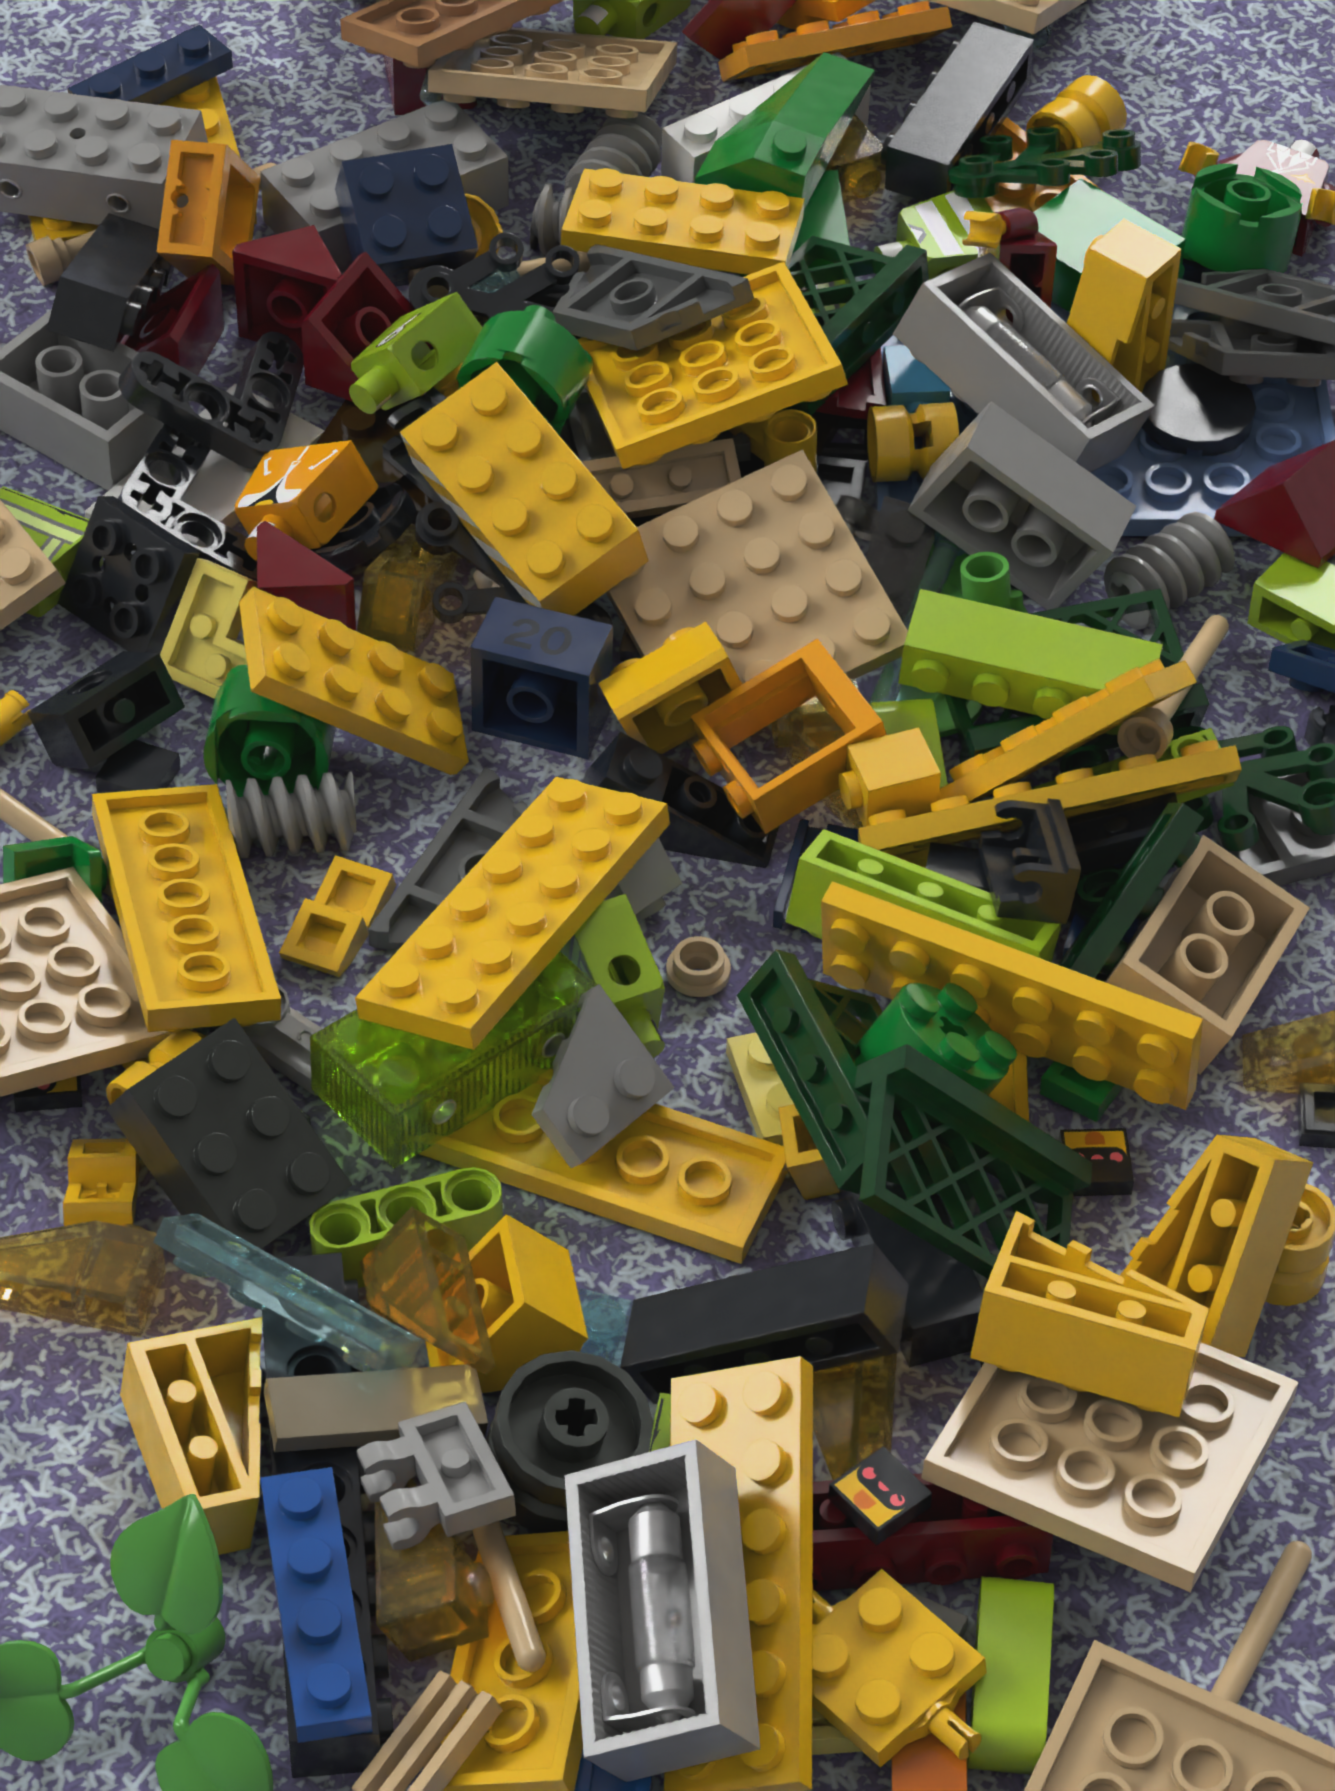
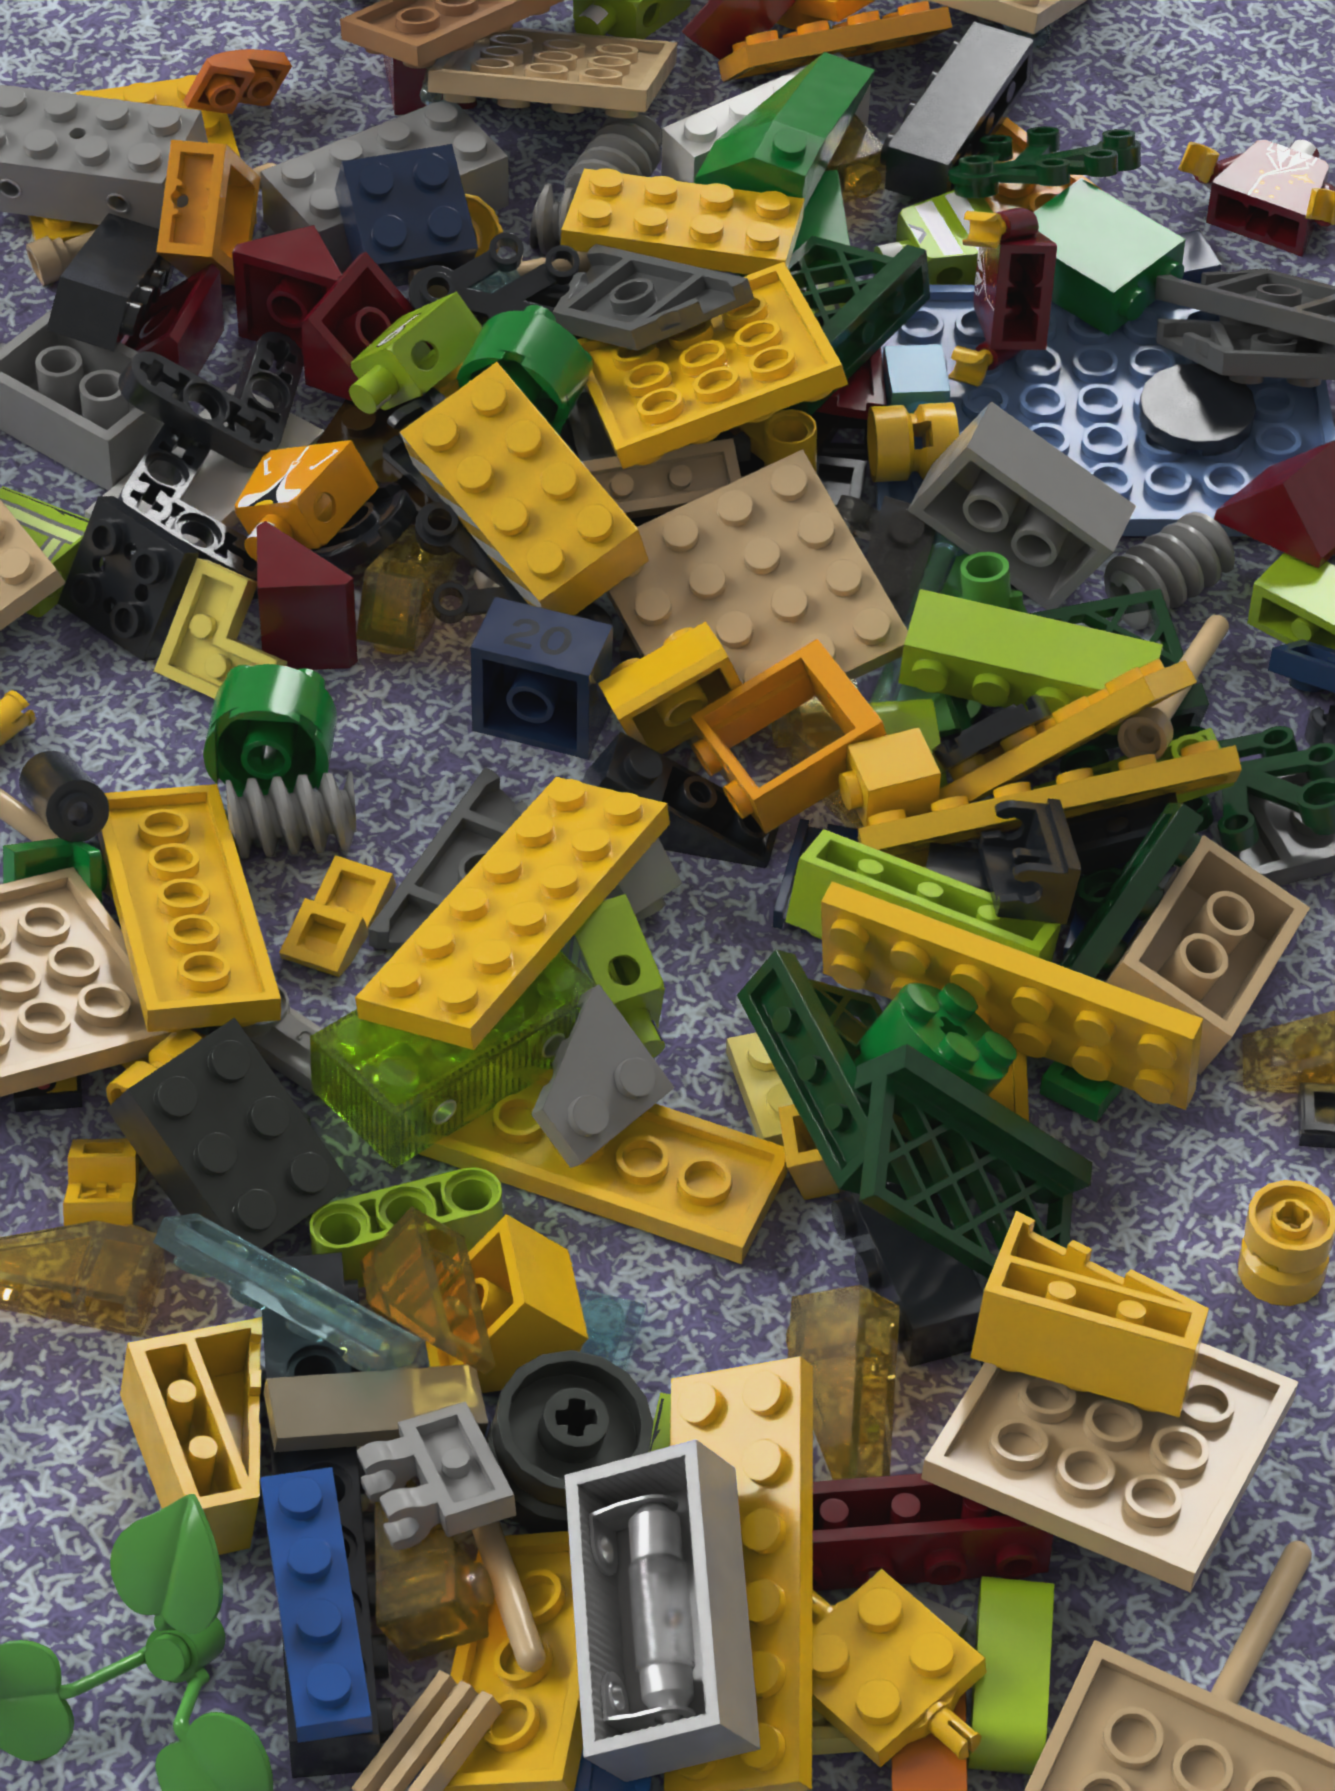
(64, 796): none -> black brick
(106, 709): black brick -> none
(138, 768): black tile -> none
(161, 70): dark blue plate -> none
(236, 78): none -> orange slope
(352, 681): yellow plate -> none
(702, 954): tan plate -> none
(816, 1308): black brick -> none
(879, 1495): black tile -> none
(990, 732): none -> black tile
(1026, 367): light grey piece -> none
(1082, 112): yellow wheel -> none
(1110, 1157): black tile -> none
(1127, 300): yellow wedge -> none
(1226, 1234): yellow wedge -> none
(1241, 219): green brick -> none

